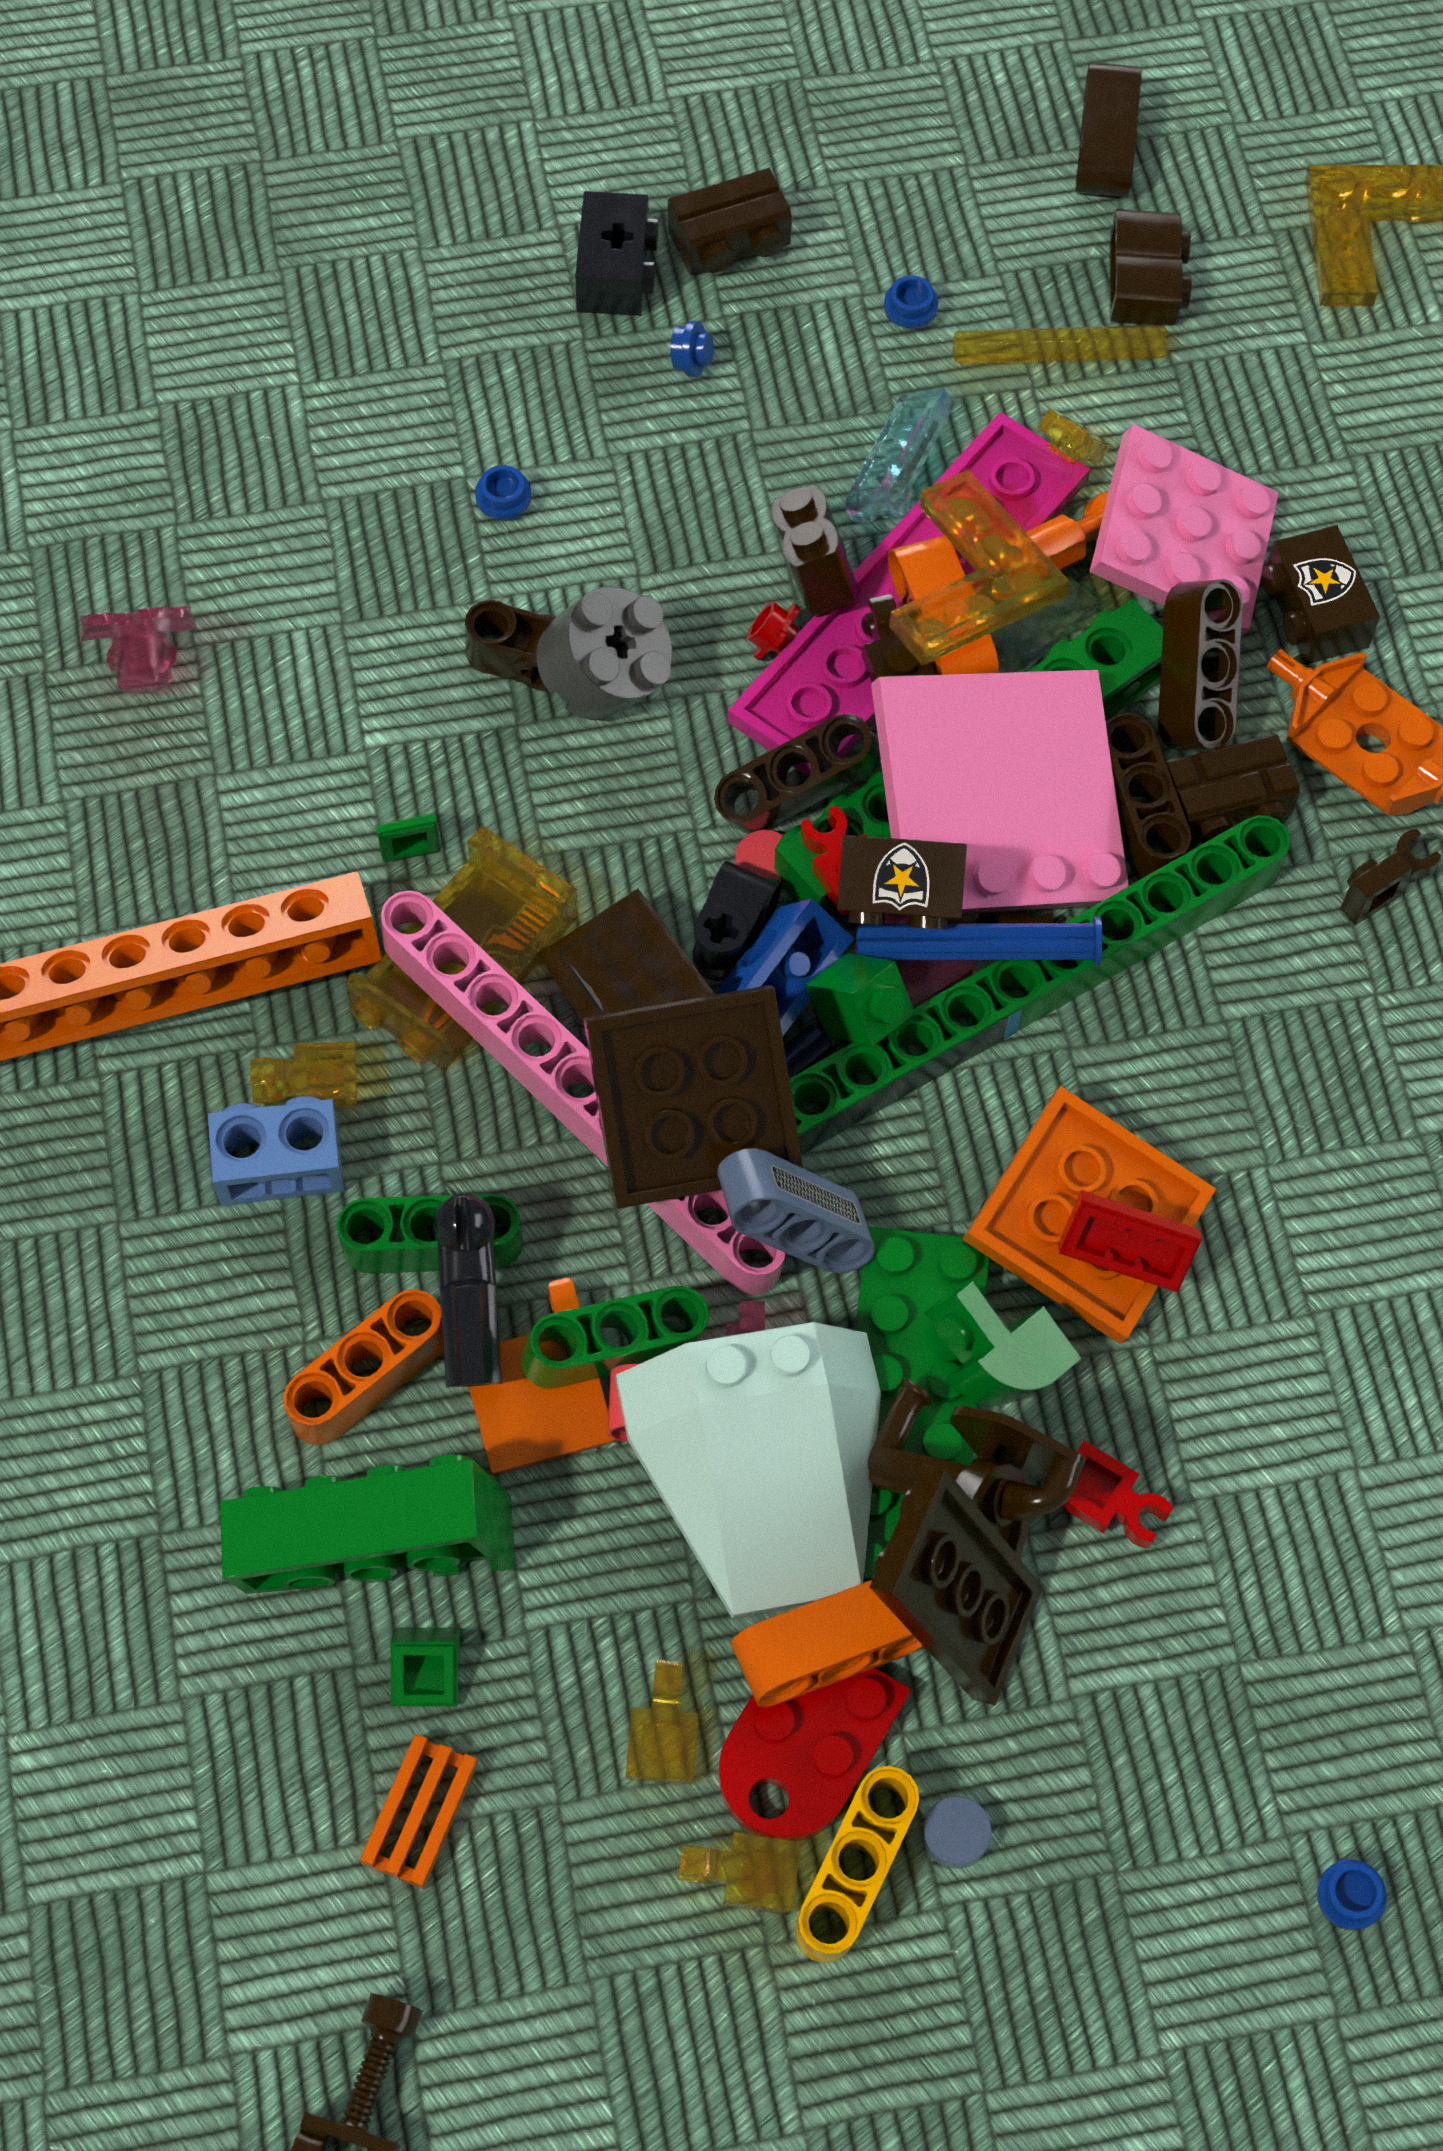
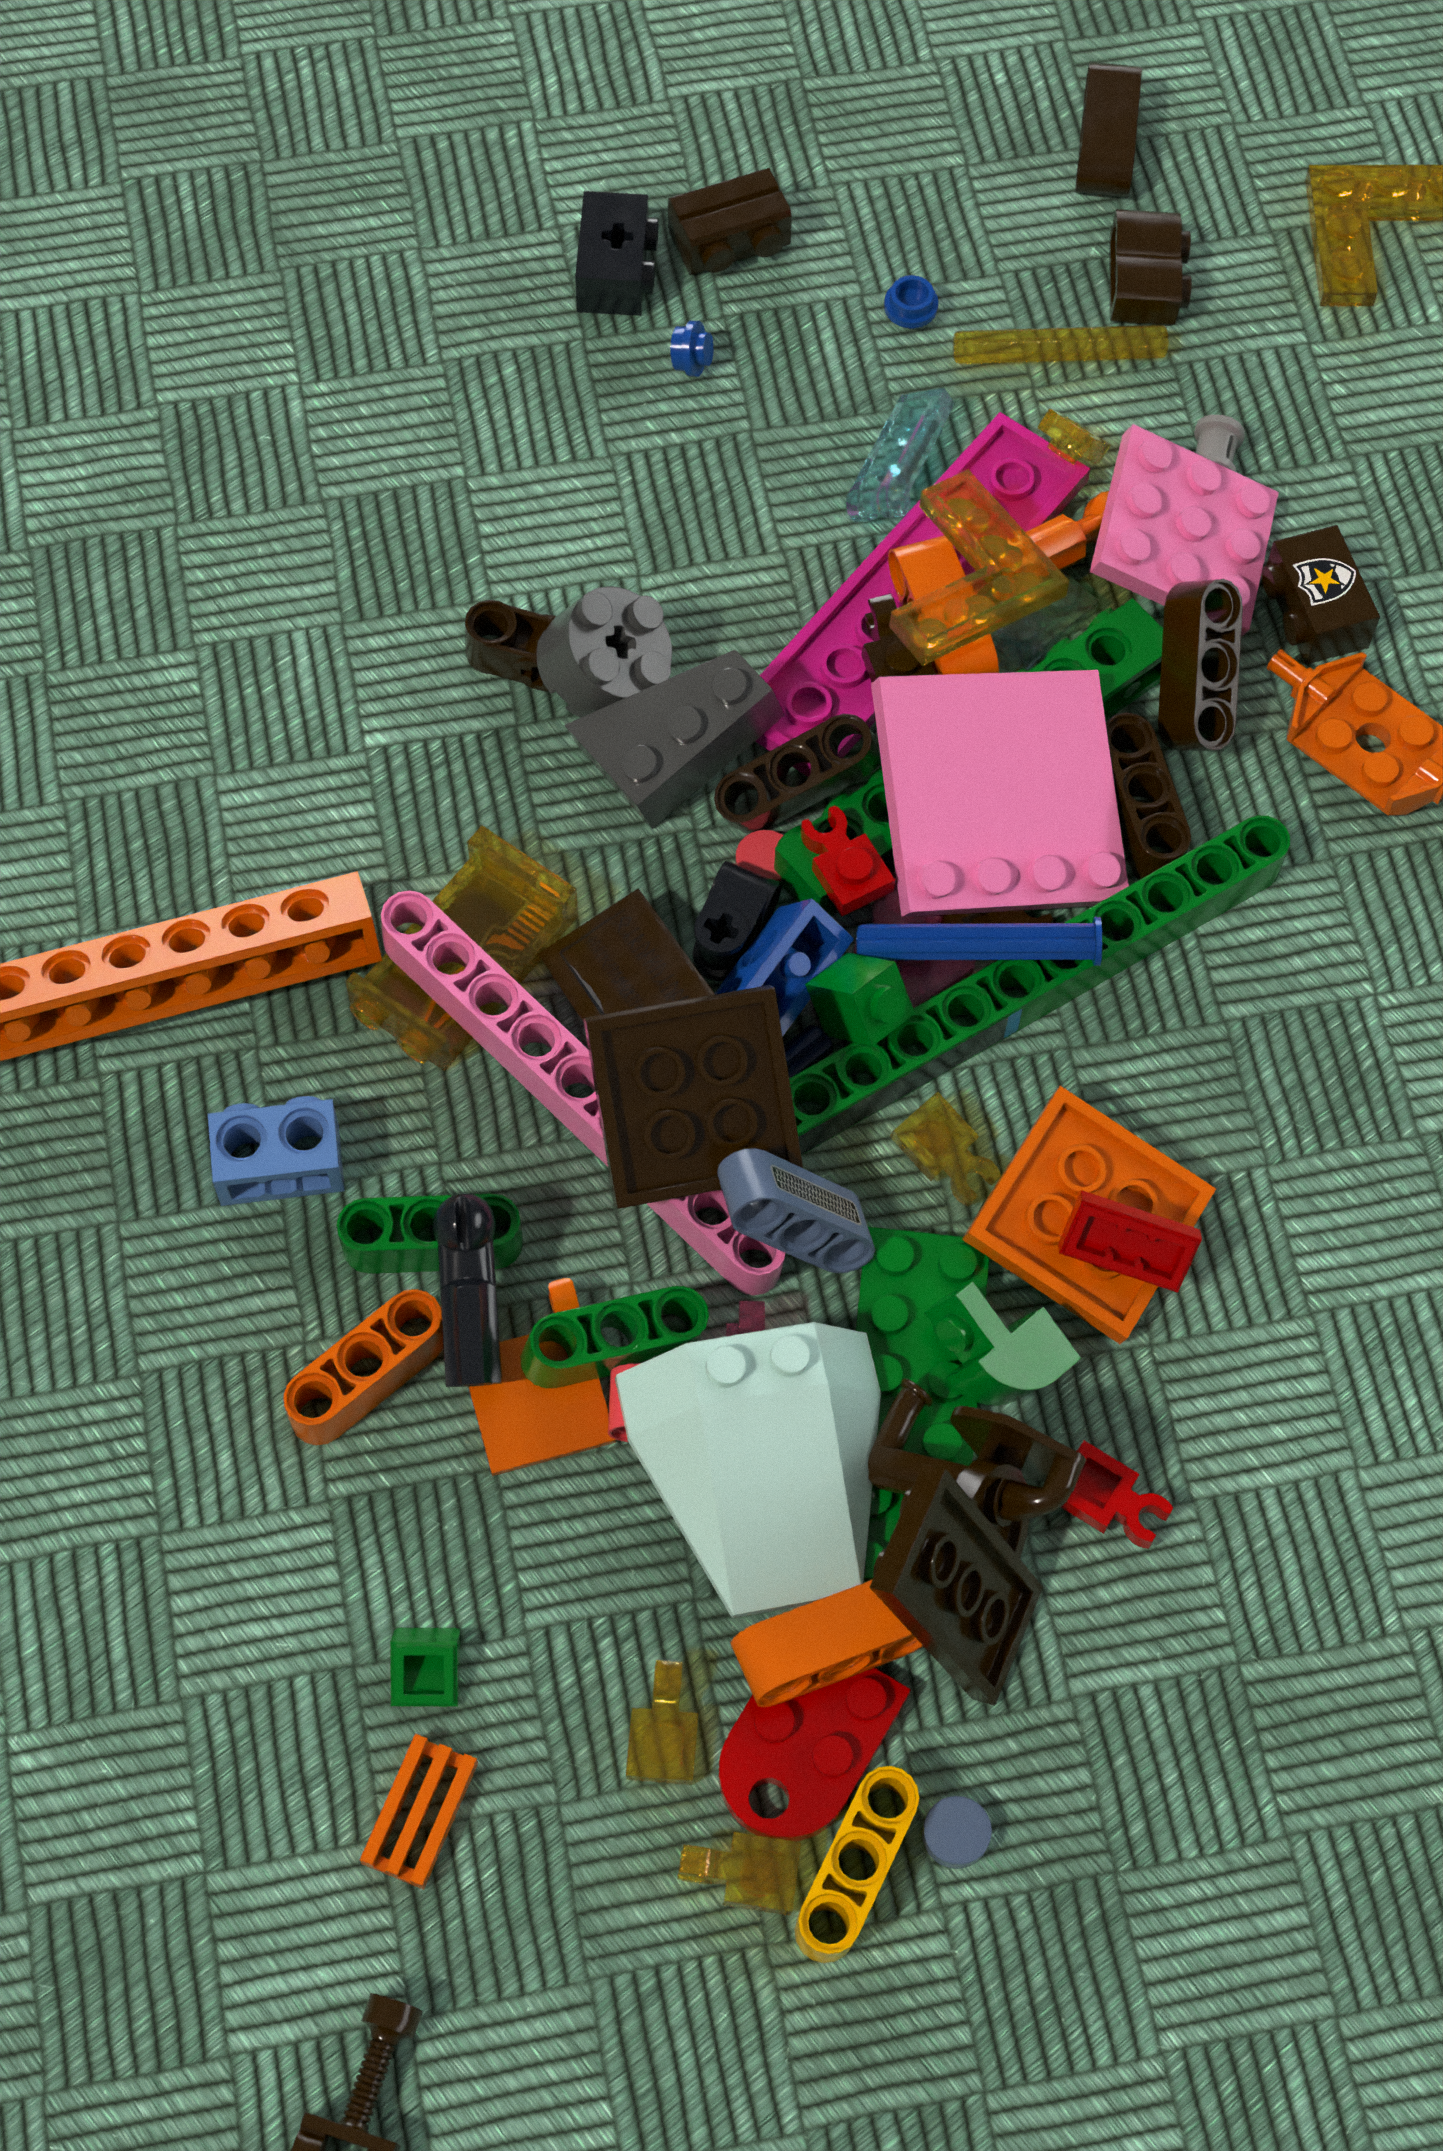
(139, 645): clear pink plate -> none
(315, 1071): clear yellow plate -> none
(367, 1527): green wedge -> none
(408, 837): green slope -> none
(503, 493): blue plate -> none
(677, 733): none -> dark grey wedge
(773, 629): red plate -> none
(814, 550): dark brown brick -> none
(901, 878): dark brown brick -> none
(939, 1141): none -> clear yellow plate
(1219, 438): none -> light grey bush
(1234, 785): dark brown brick -> none
(1351, 1894): blue plate -> none
(1378, 884): dark brown plate -> none

